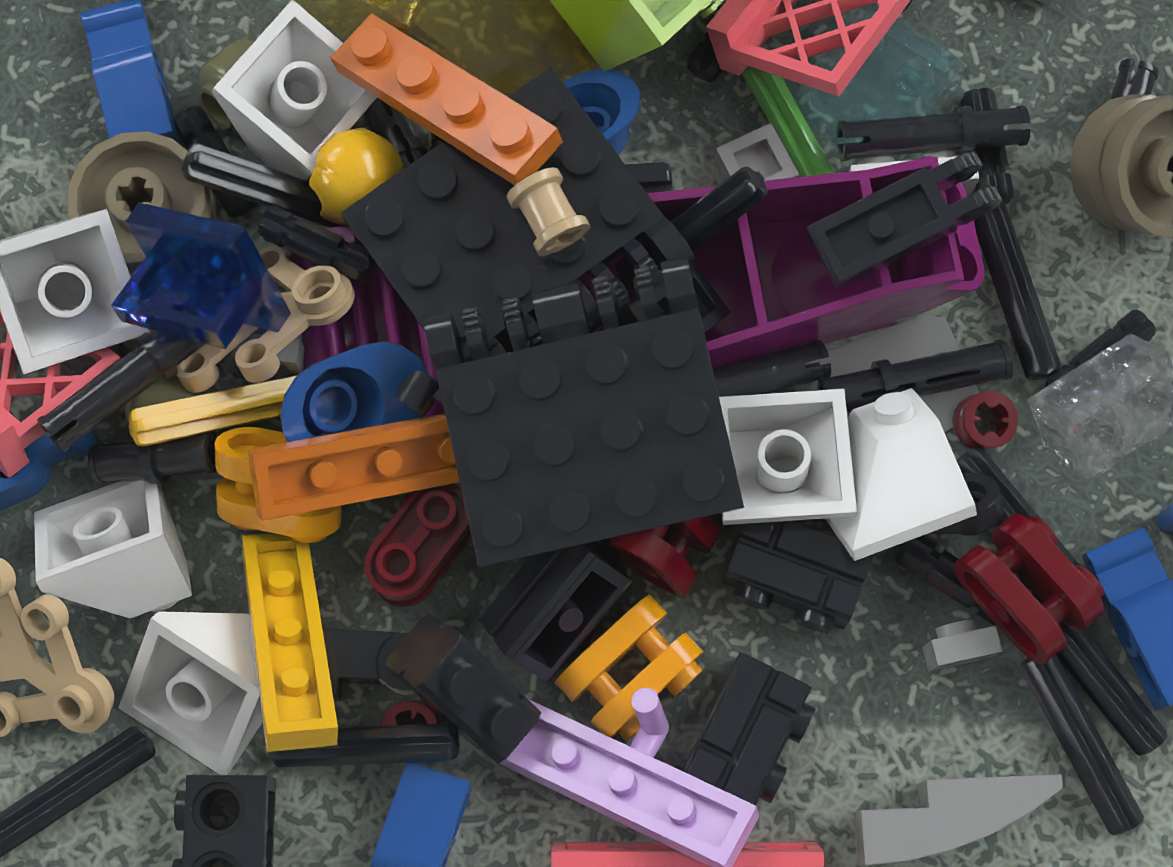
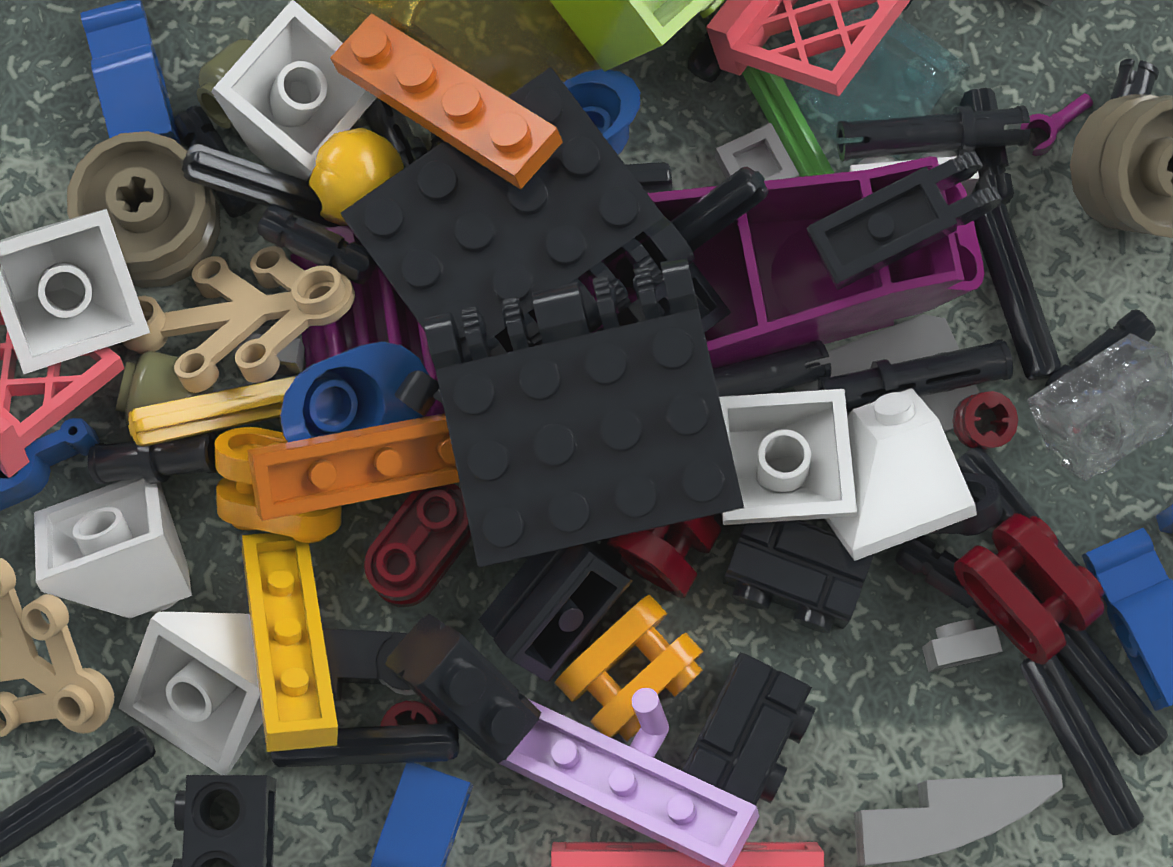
(117, 386): black pin -> none
(197, 279): clear blue bracket -> none
(548, 211): tan bush -> none
(1056, 122): none -> magenta hand

